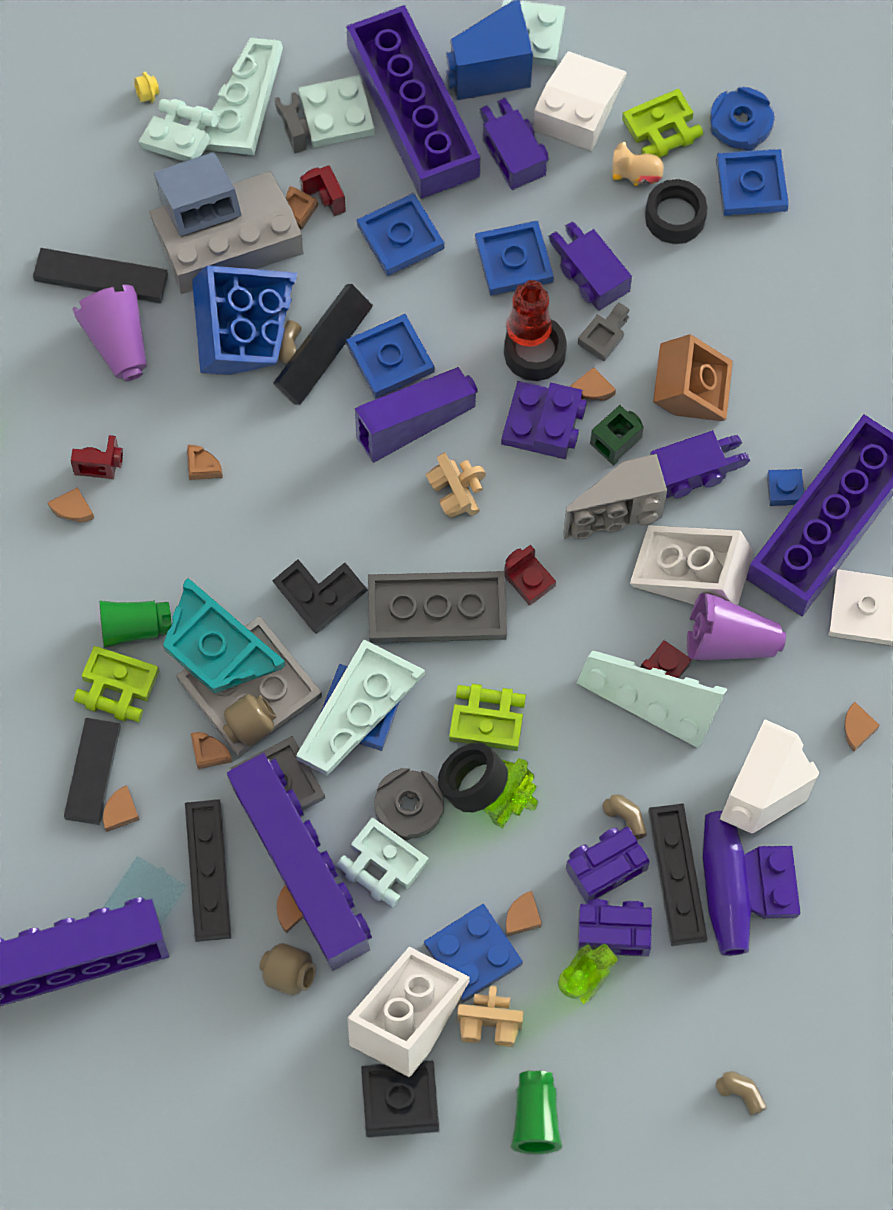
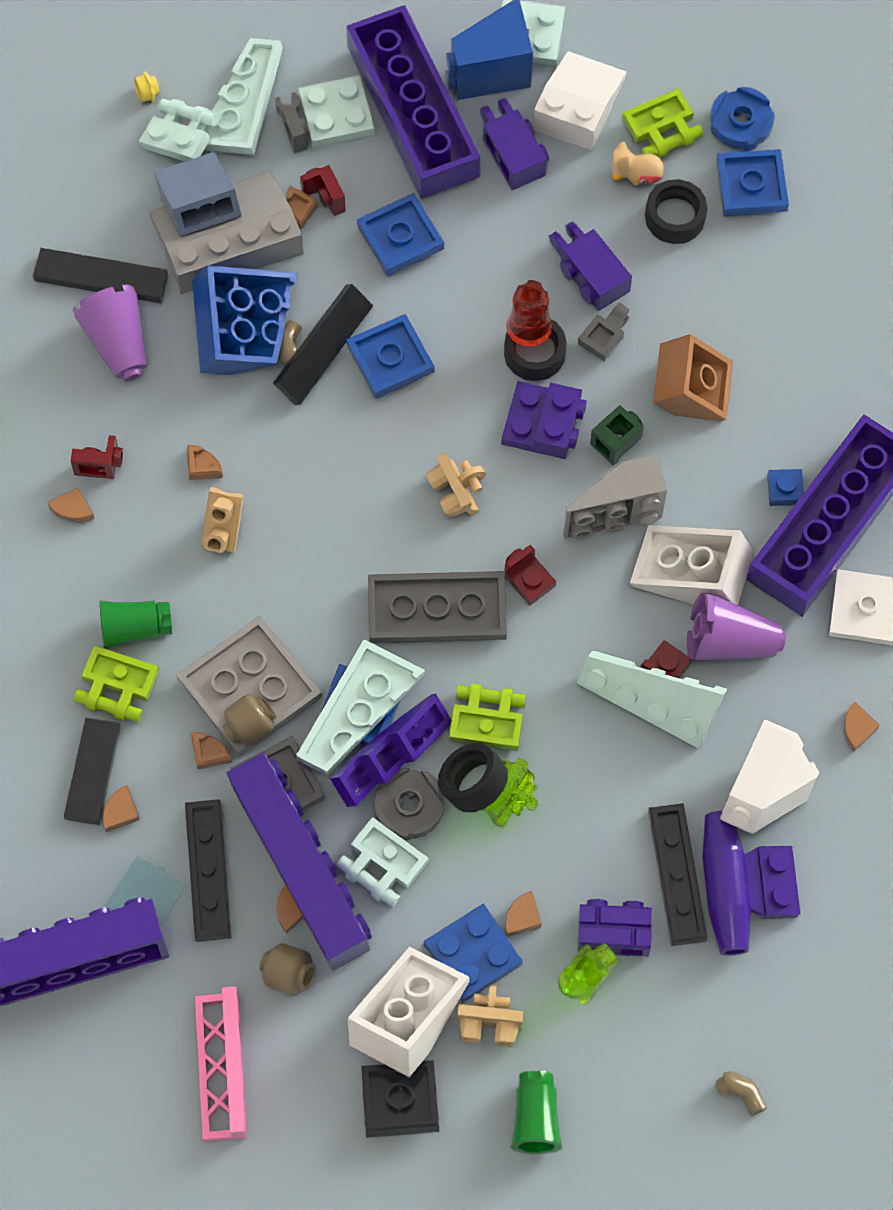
(215, 643): teal wing -> none
(222, 521): none -> tan hips
(234, 1065): none -> bright pink fence
(319, 601): black plate -> none
(391, 749): none -> dark purple slope
(413, 412): dark purple slope -> none
(513, 257): blue plate -> none
(594, 386): medium nougat tile -> none
(607, 863): dark purple brick -> none
(630, 812): dark tan arm -> none
(698, 462): dark purple hinge -> none

